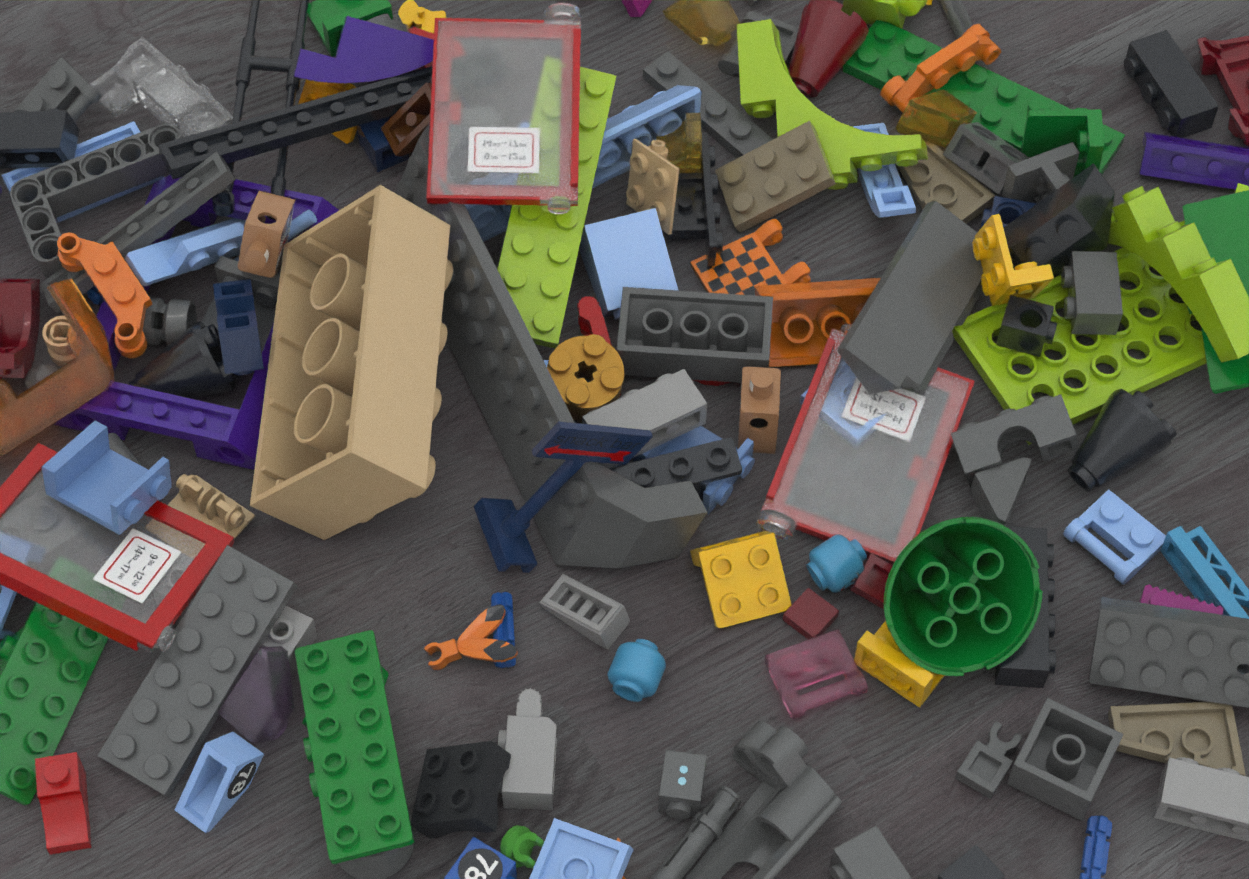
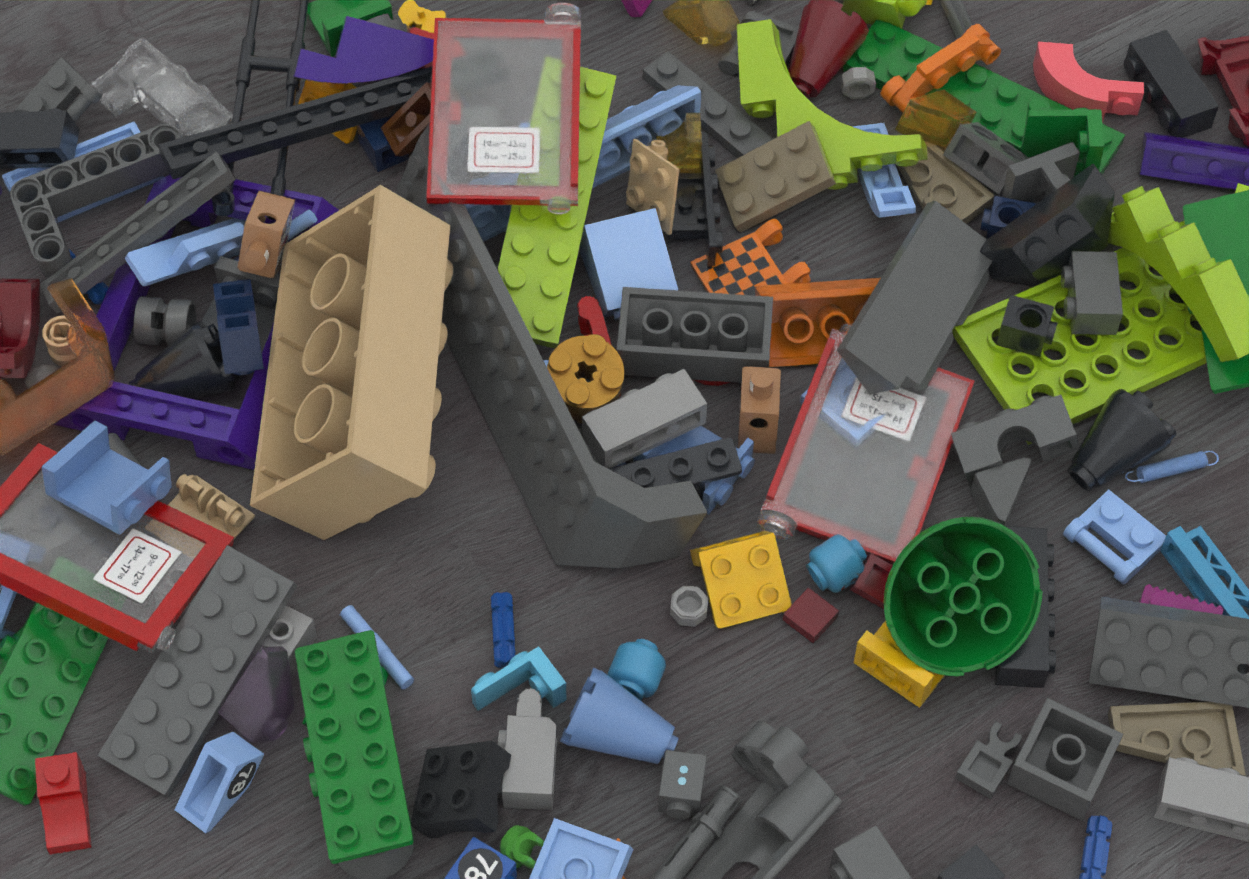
(115, 284): orange plate -> none
(387, 658): none -> light blue piece
(475, 642): orange piece -> none
(522, 667): none -> medium azure bracket
(573, 442): dark blue piece -> none
(603, 627): light grey slope -> none
(617, 722): none -> medium blue cone
(689, 606): none -> light grey tile
(812, 663): clear pink plate -> none
(858, 83): none -> light grey tile
(999, 276): yellow bracket -> none
(1071, 86): none -> coral arch
(1172, 466): none -> light blue piece

